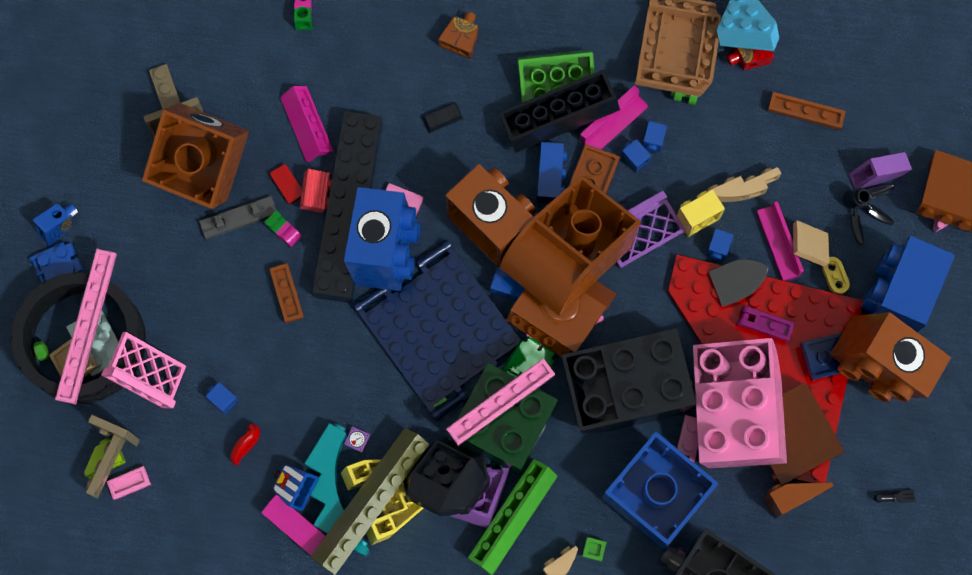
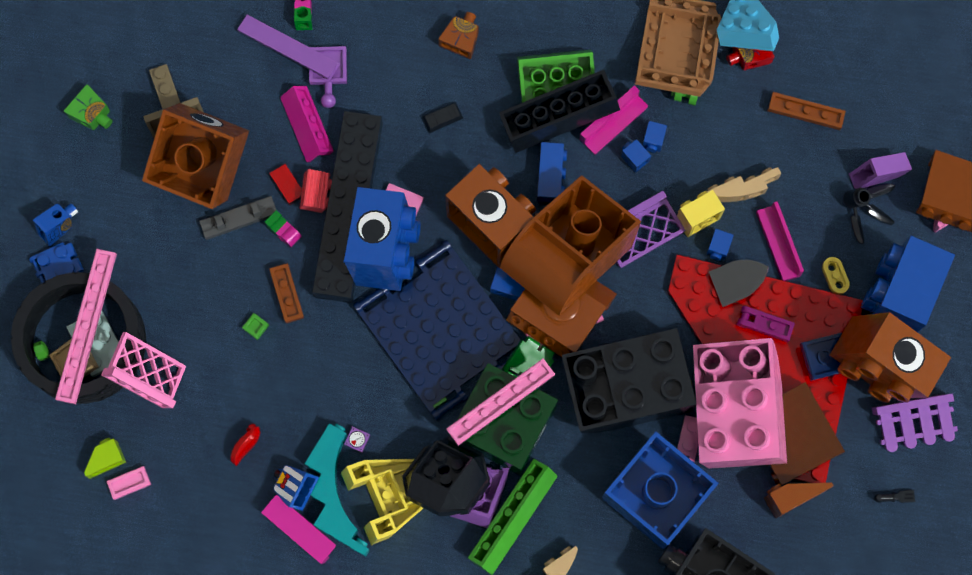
(89, 110): none -> bright green torso
(111, 452): dark tan piece -> none
(221, 397): blue brick -> none
(255, 326): none -> bright green tile
(288, 47): none -> medium lavender tile
(339, 55): none -> medium lavender plate
(369, 501): olive brick -> none
(594, 549): bright green plate -> none
(596, 167): dark orange tile -> none
(810, 243): tan tile -> none
(925, 419): none -> medium lavender fence

